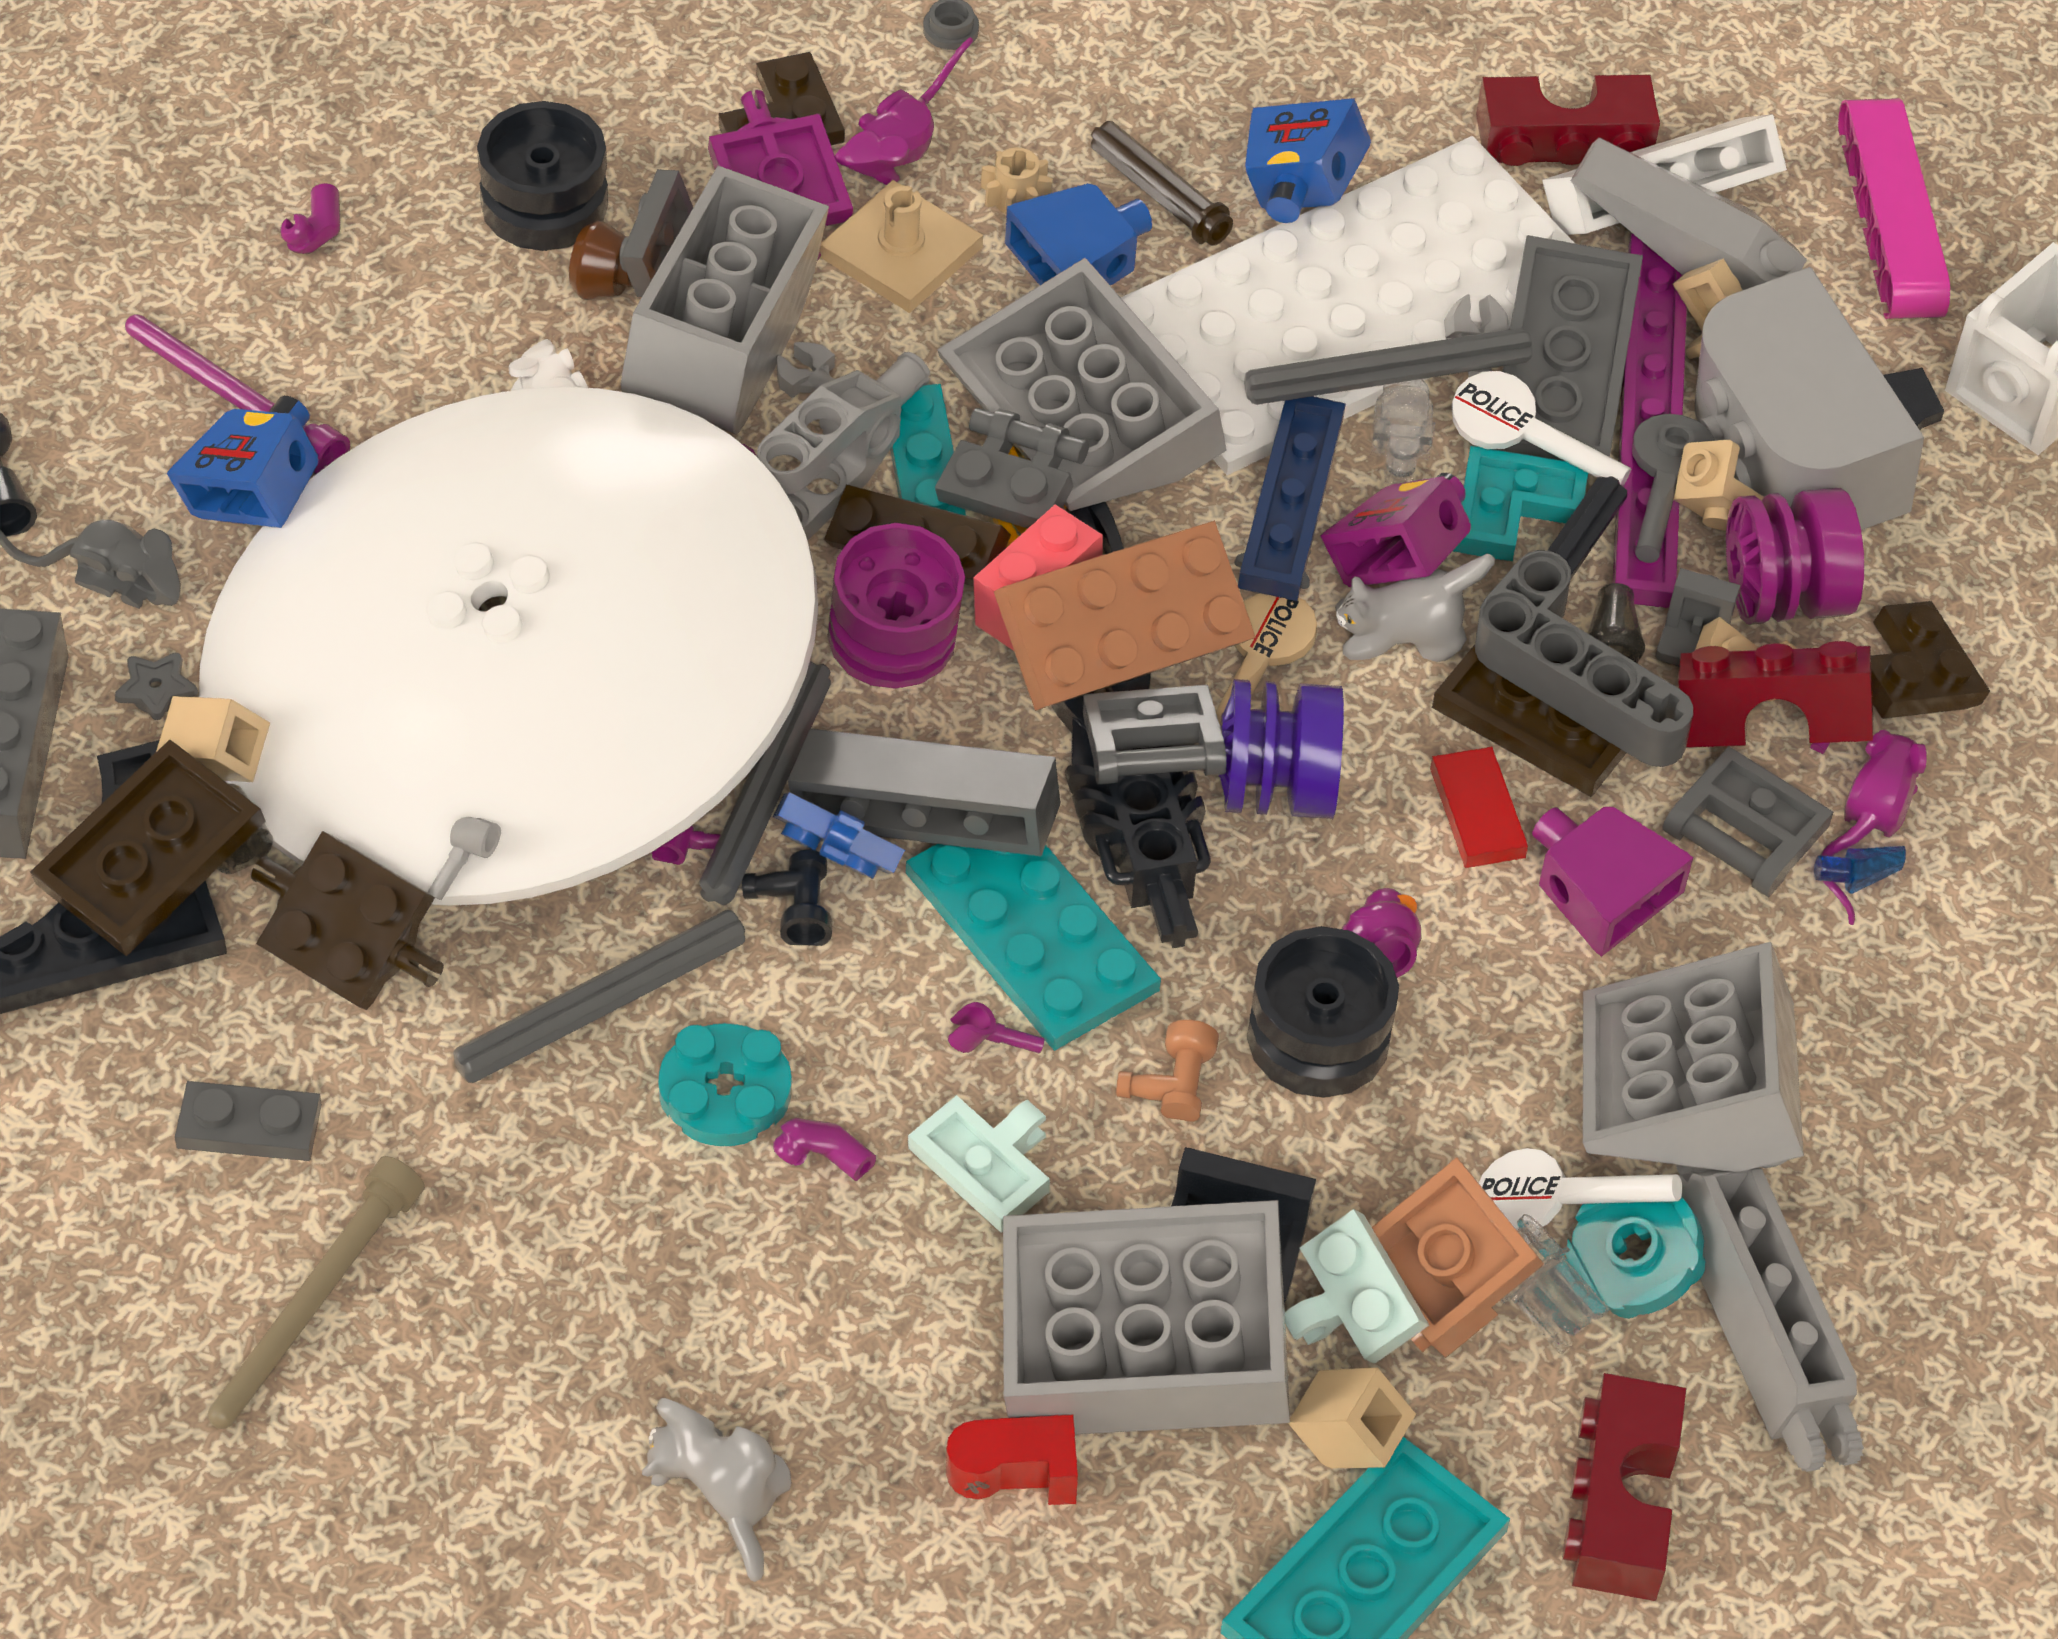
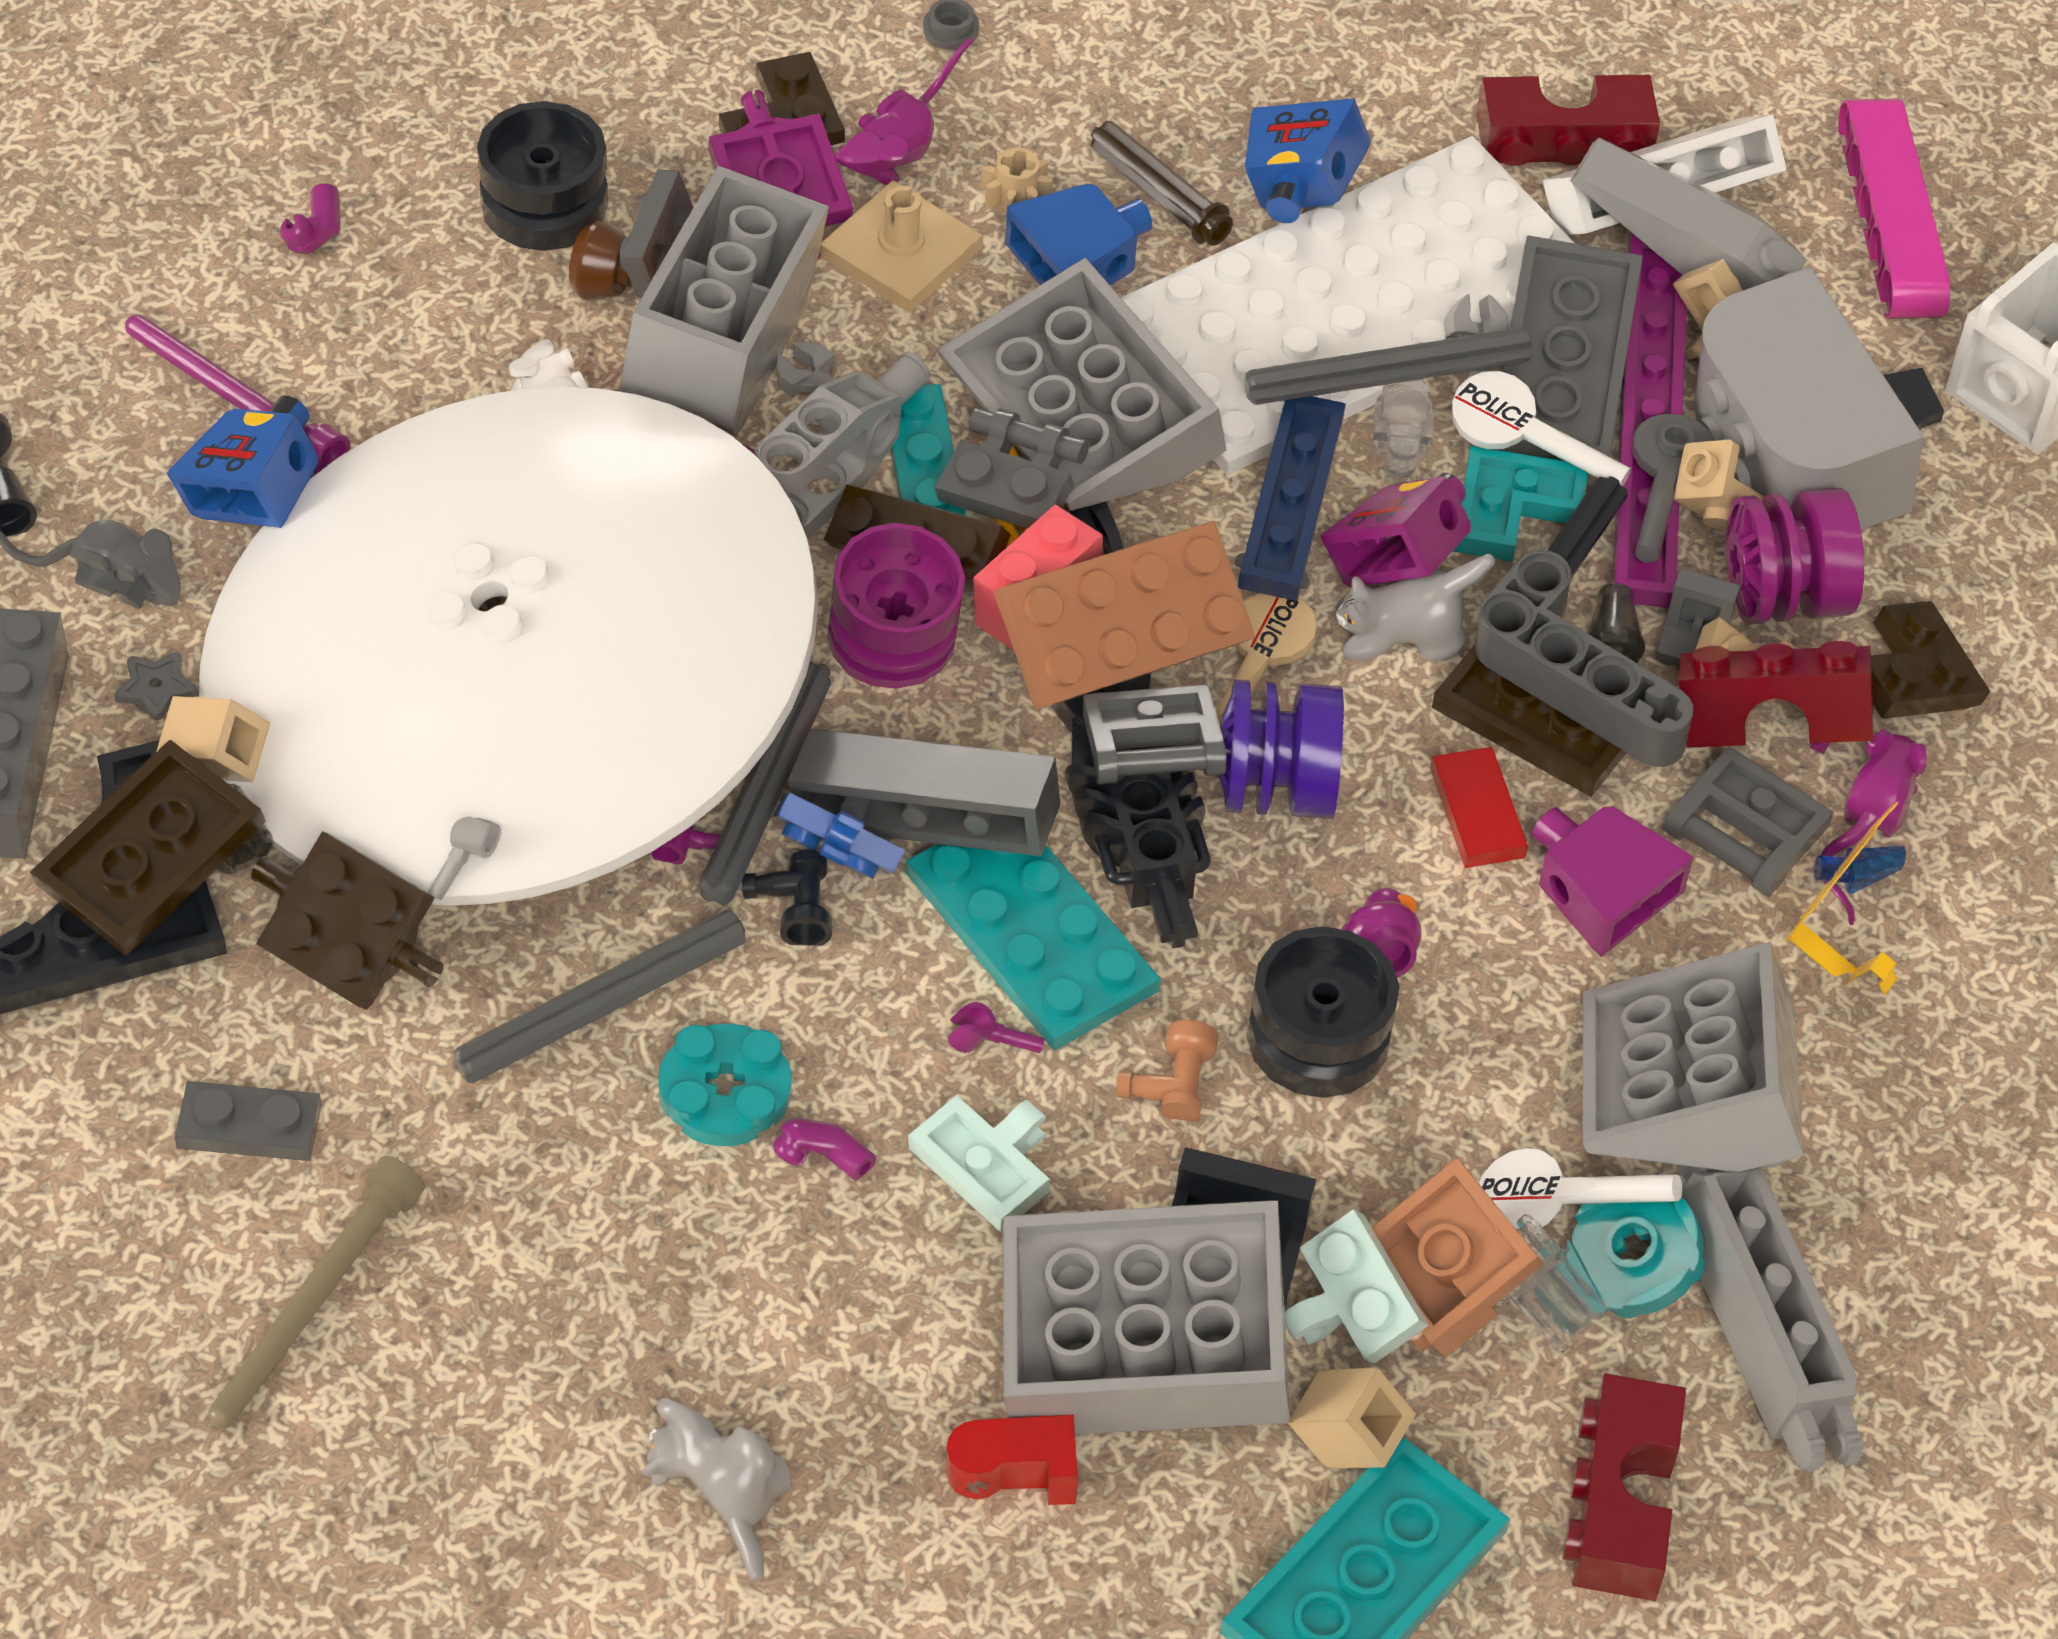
(1823, 952): none -> yellow piece

